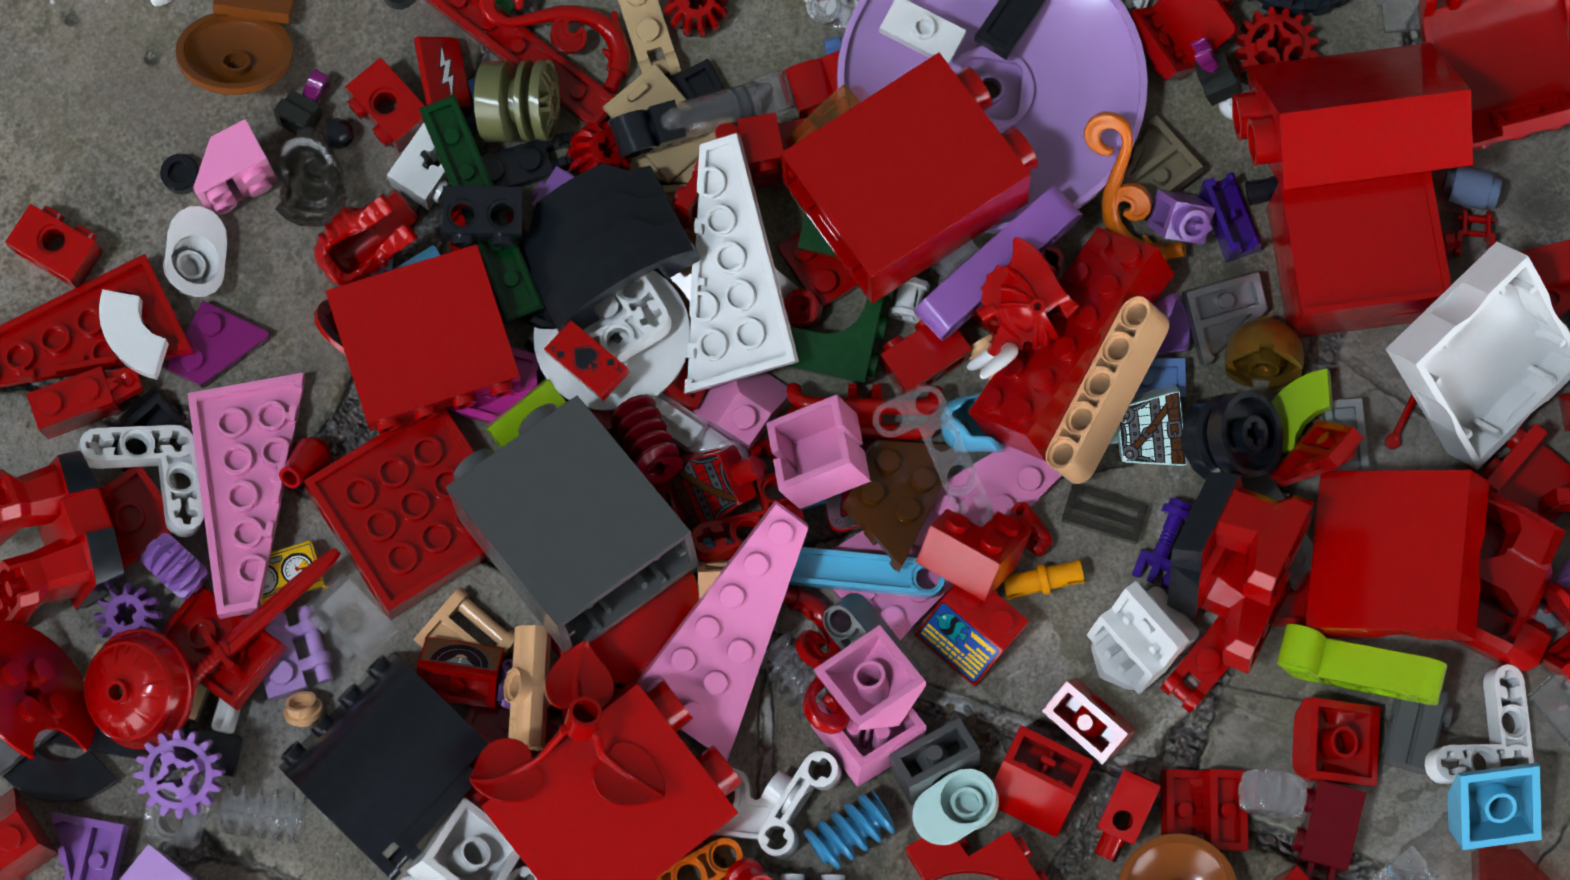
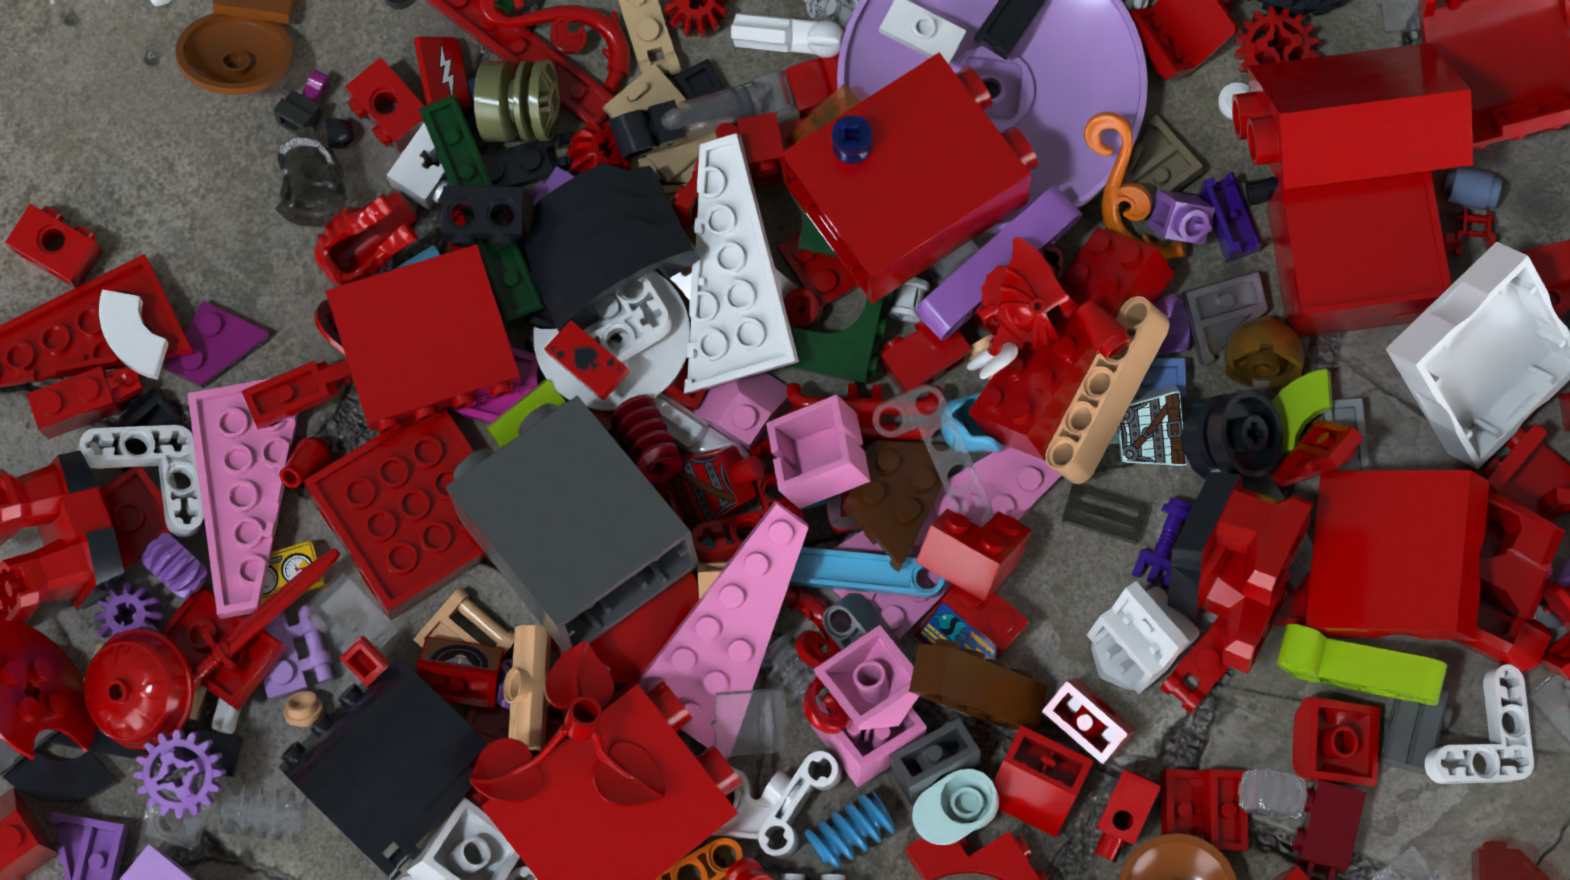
(179, 173): black tile -> none
(195, 251): white piece -> none
(232, 169): bright pink slope -> none
(295, 391): none -> red hinge
(365, 660): none -> red slope
(750, 721): none -> clear piece
(787, 34): none -> white piece
(852, 149): none -> clear blue wheel
(977, 685): none -> reddish brown brick
(1040, 536): red arm -> none
(1043, 579): light orange pin -> none
(1103, 330): none -> red cone
(1216, 72): pearl dark grey piece -> none
(1393, 440): red hinge -> none
(1495, 806): medium azure slope -> none

